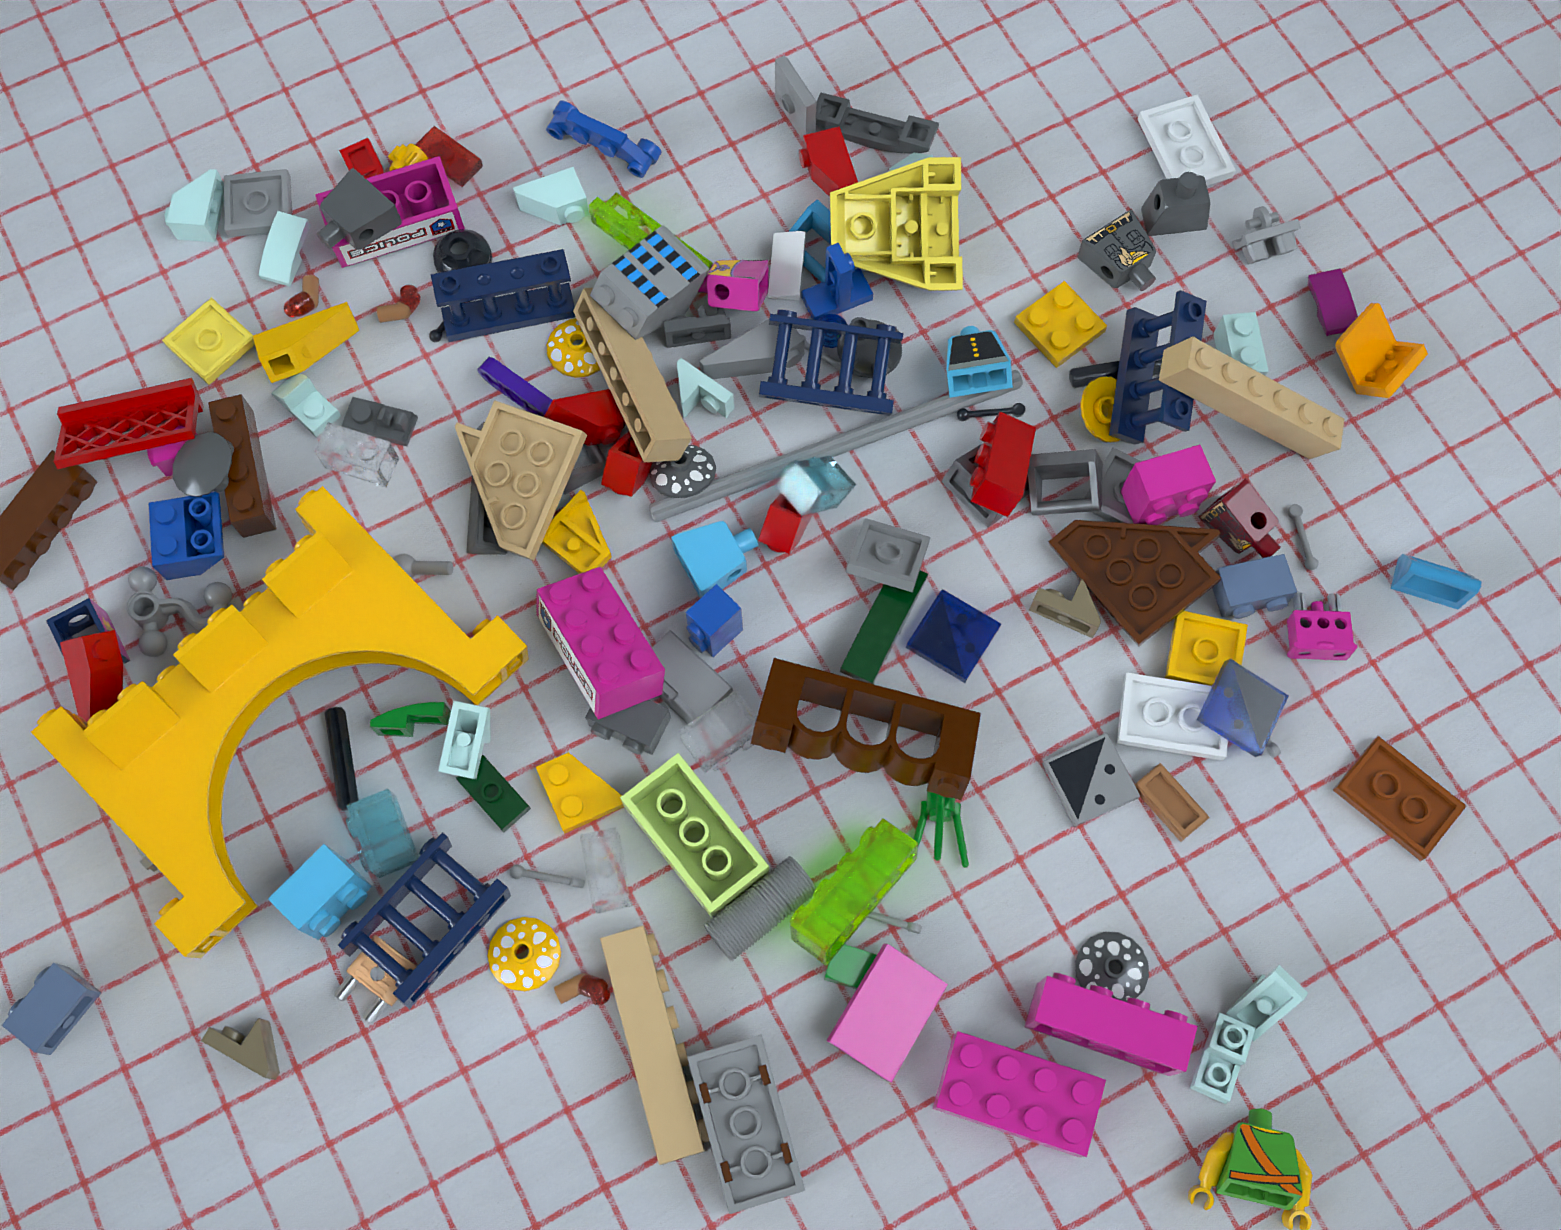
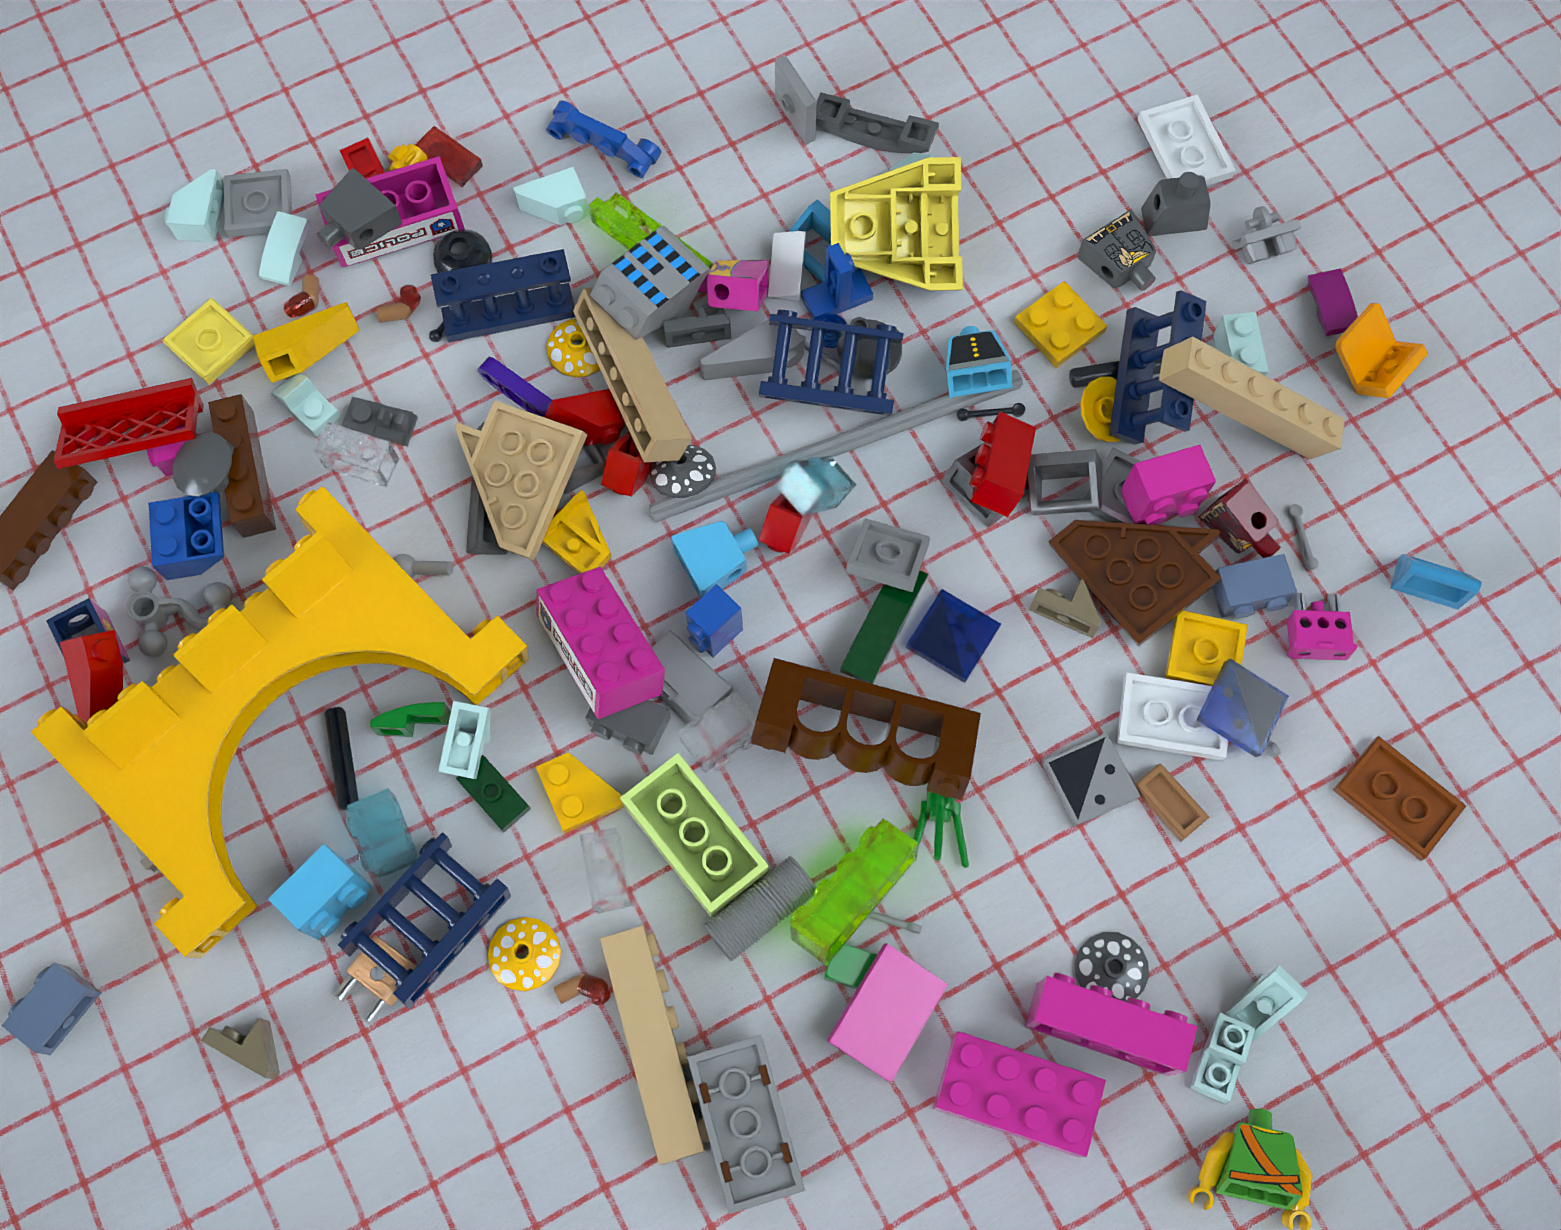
(518, 871): light grey hinge -> none
(698, 386): light aqua slope -> none
(827, 160): red slope -> none

